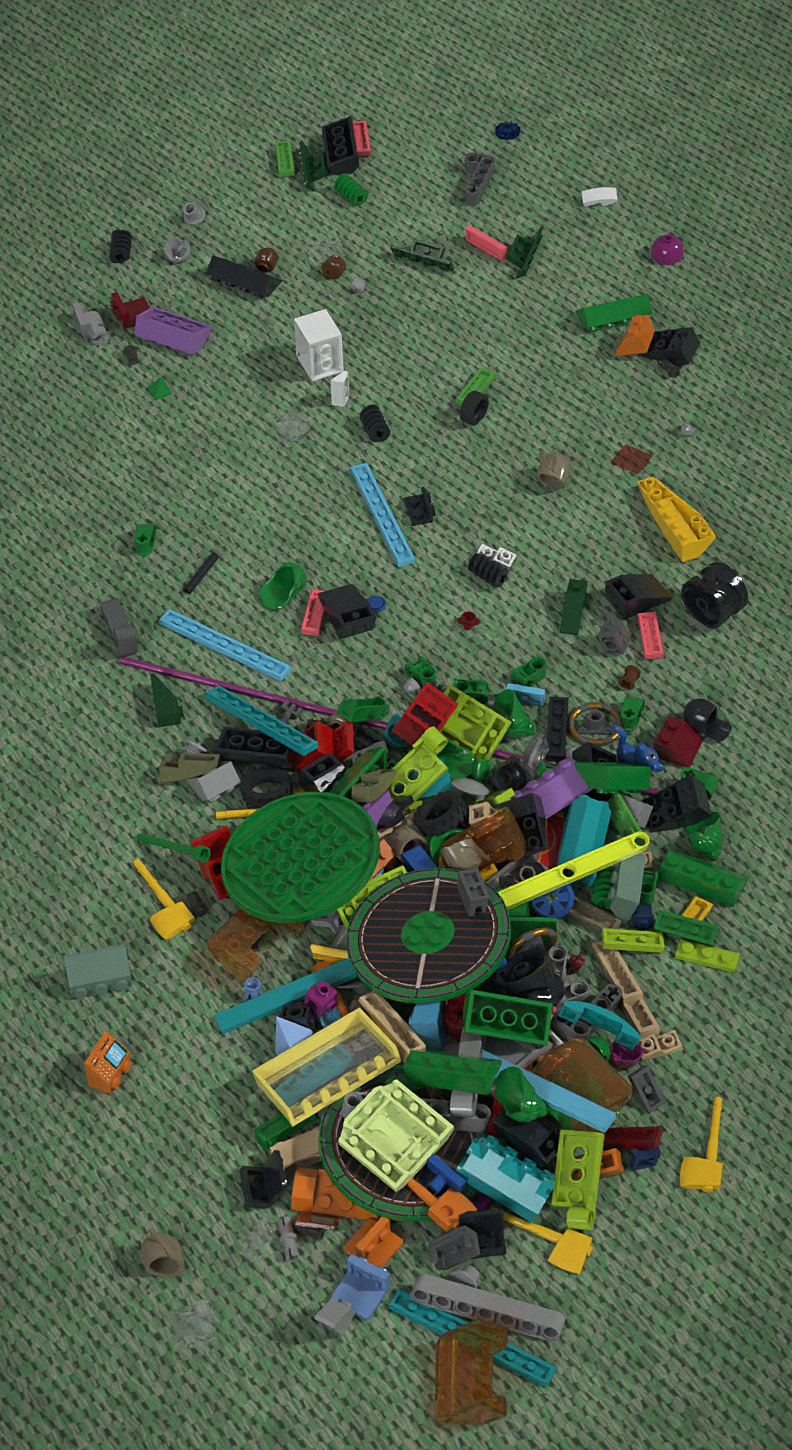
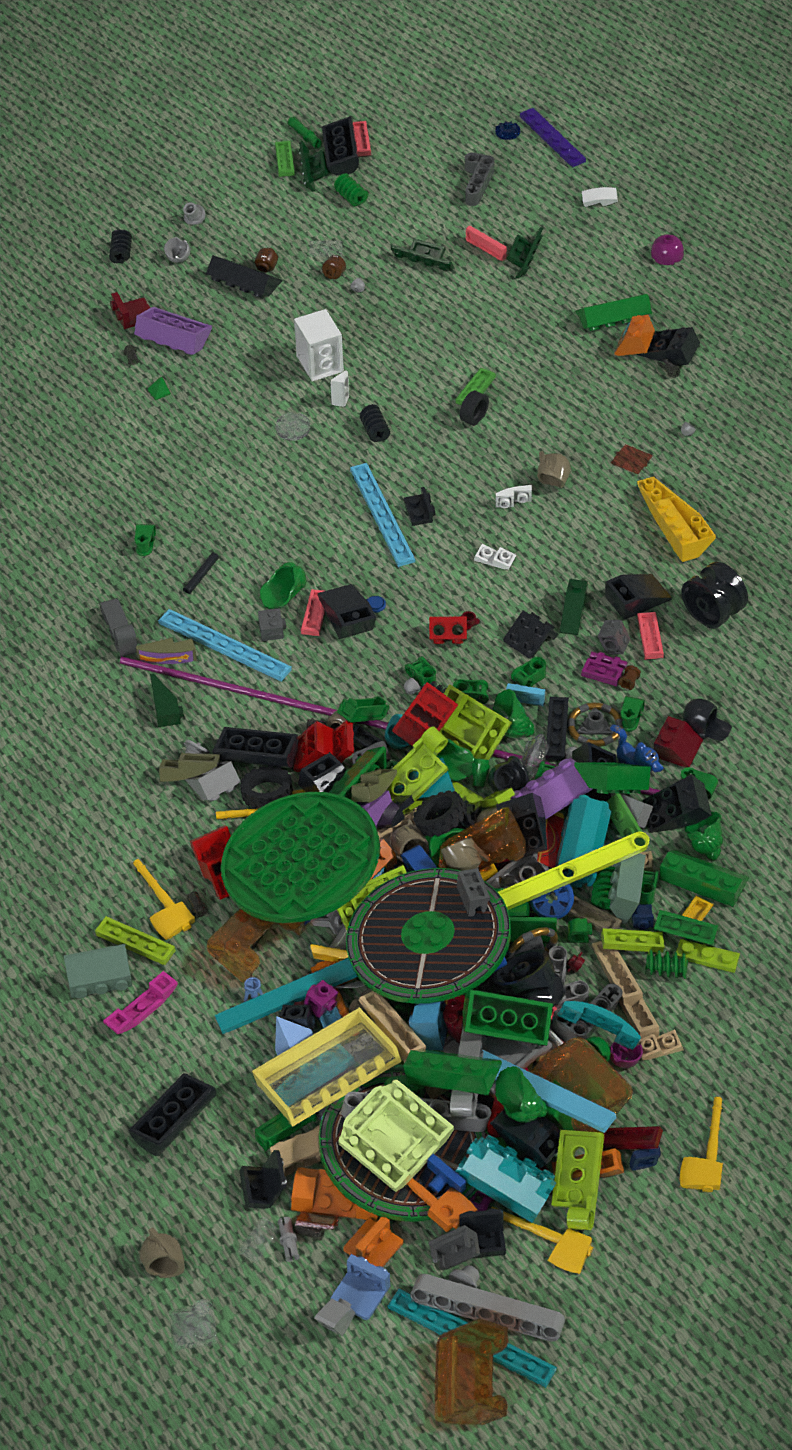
(90, 324): light grey plate -> none
(107, 1064): orange slope -> none
(135, 940): none -> lime plate
(158, 992): none -> dark pink slope
(167, 652): none -> slope
(171, 1114): none -> black brick
(199, 853): green piece -> none
(261, 720): teal tile -> none
(271, 624): none -> dark grey head
(289, 712): dark grey hinge -> none
(308, 135): none -> green pin
(448, 624): none -> red brick
(470, 787): light grey dish -> none
(479, 812): tan plate -> none
(488, 569): black piece -> none
(515, 494): none -> white slope
(529, 634): none -> black bracket
(553, 137): none -> dark purple plate
(579, 930): none -> green plate
(604, 668): none -> magenta plate
(645, 1089): dark grey slope -> none
(666, 963): none -> green piece

